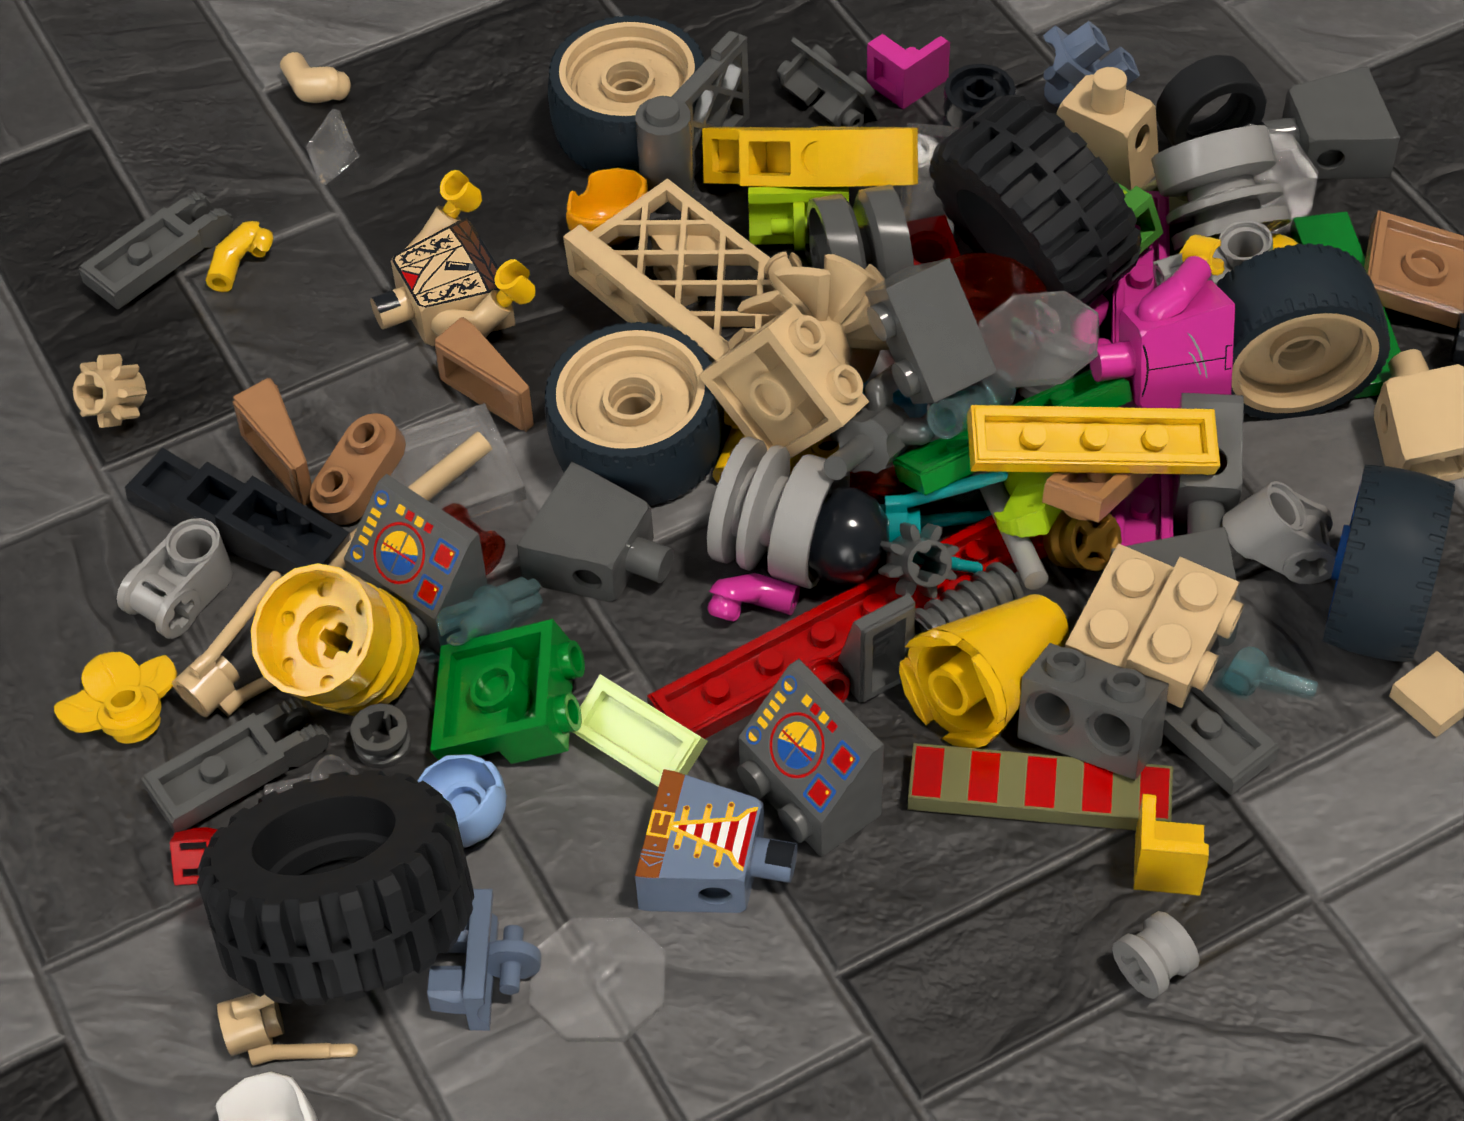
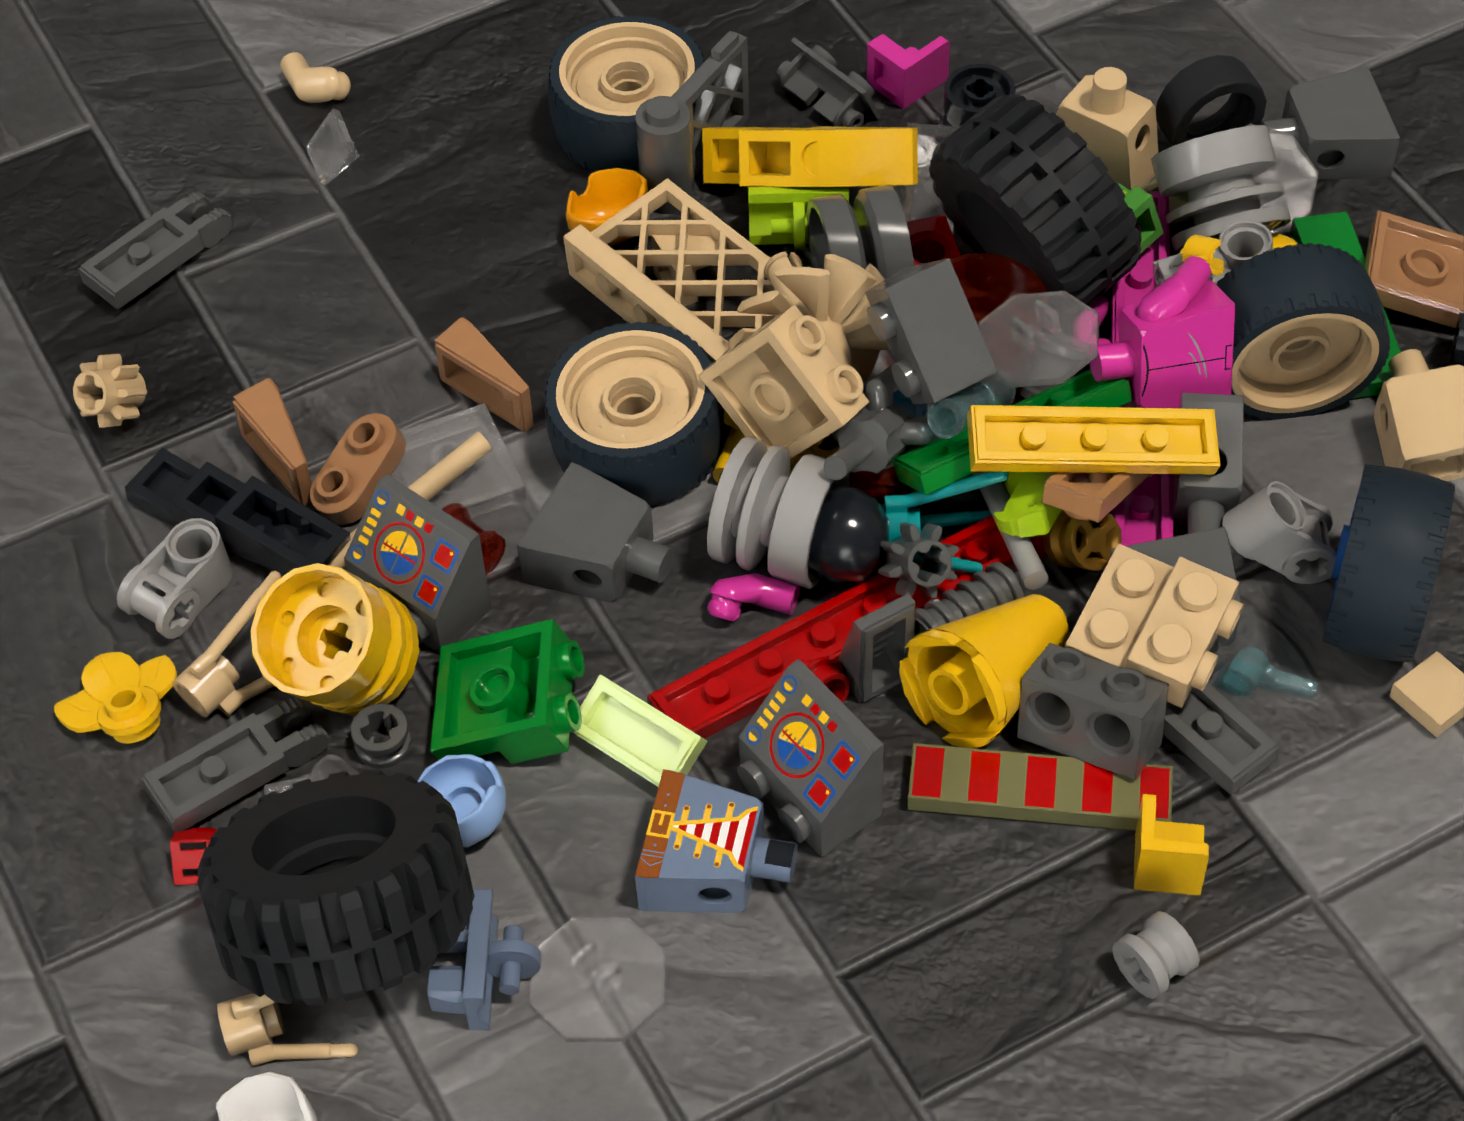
(232, 249): yellow arm -> none
(452, 274): torso -> none
(489, 610): clear light blue axle -> none
(1079, 56): sand blue hips -> none

